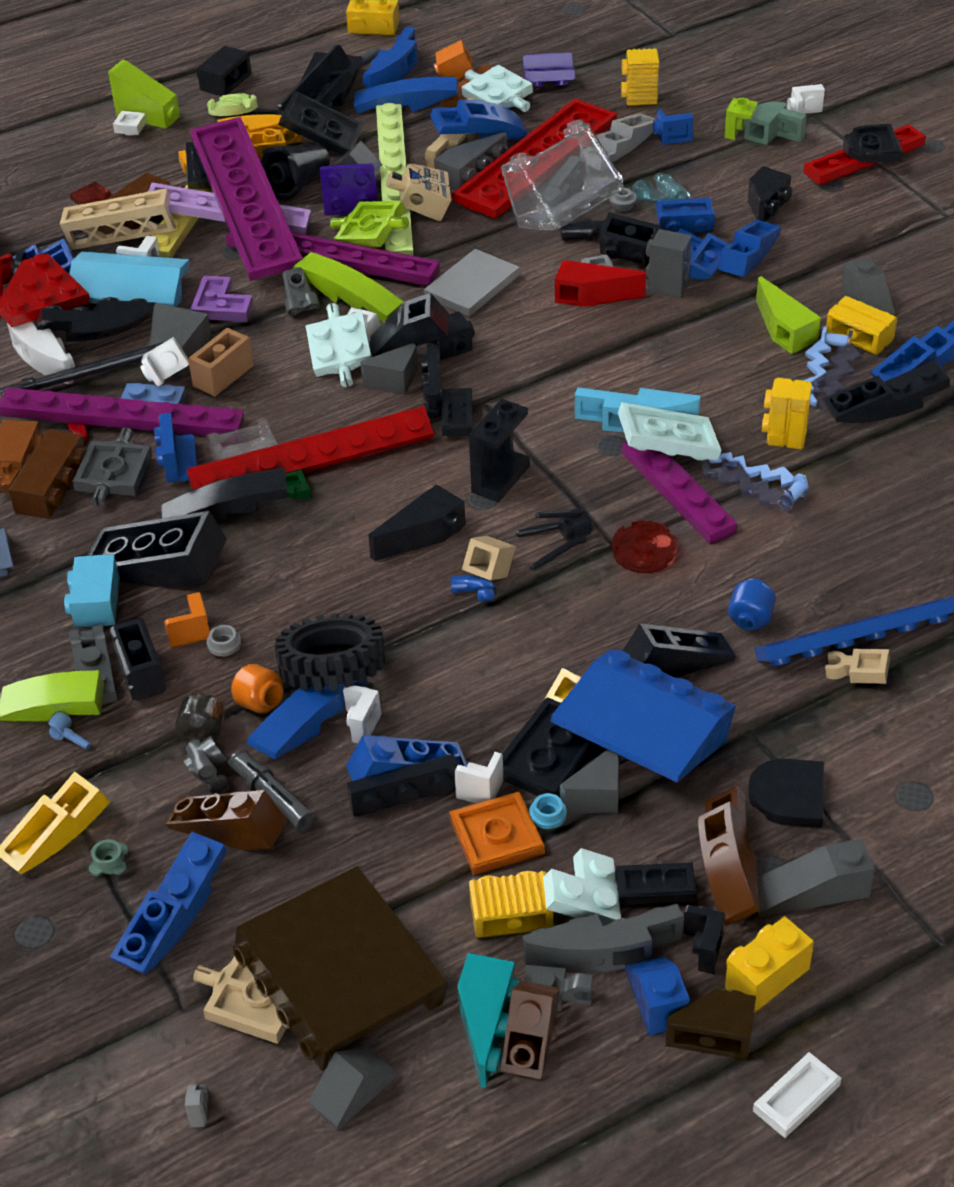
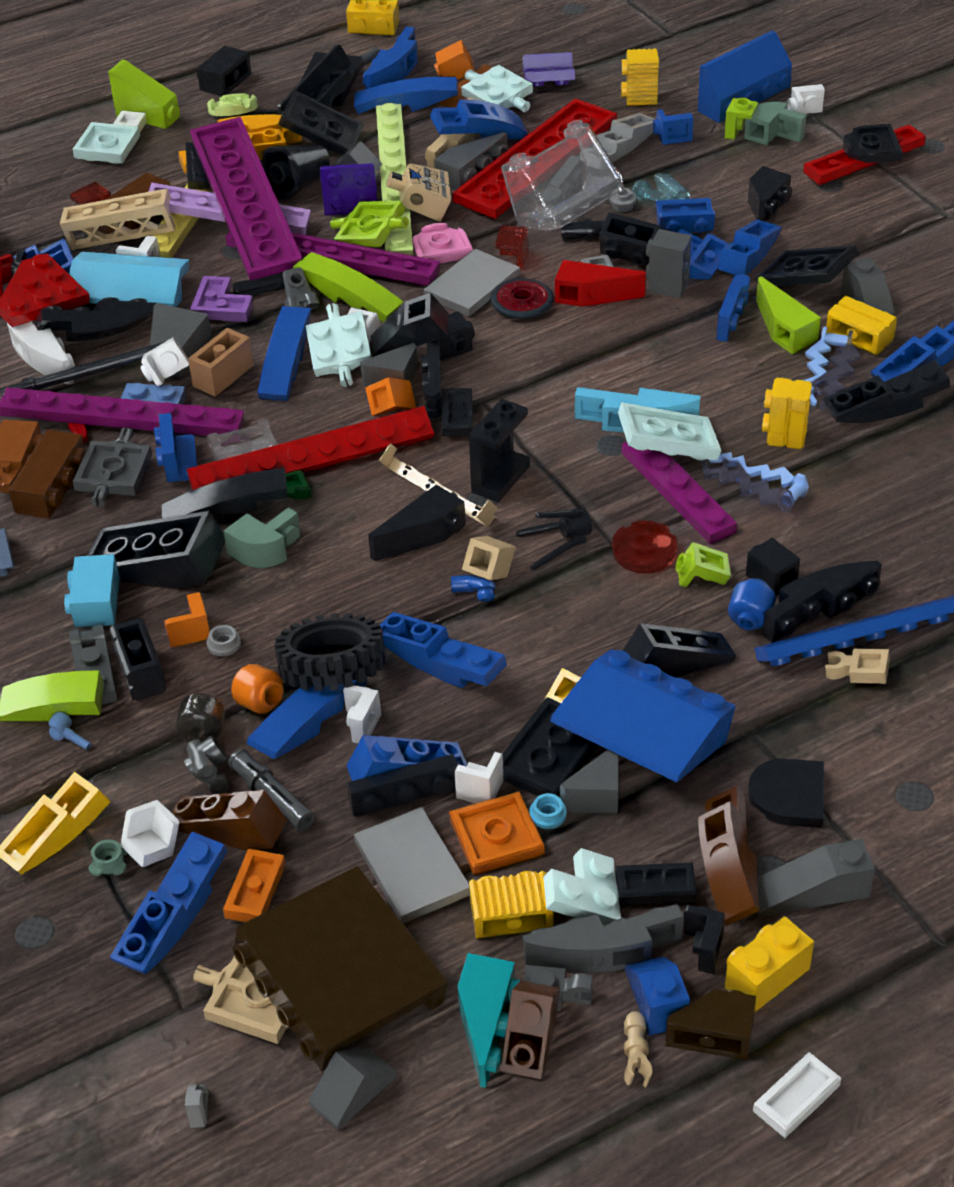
(106, 142): none -> light aqua plate
(149, 833): none -> white panel
(254, 885): none -> orange plate
(259, 286): none -> black axle
(260, 543): none -> sand green brick
(284, 353): none -> blue slope
(389, 396): none -> orange panel
(412, 865): none -> light grey tile
(432, 651): none -> blue slope
(441, 243): none -> bright pink tile
(484, 516): none -> tan piece
(505, 298): none -> dark red wheel
(513, 242): none -> clear red panel
(636, 1048): none -> tan piece
(704, 563): none -> lime bracket
(732, 306): none -> blue hinge
(748, 72): none -> blue slope
(772, 564): none -> black brick
(809, 265): none -> black tile
(822, 591): none -> black slope

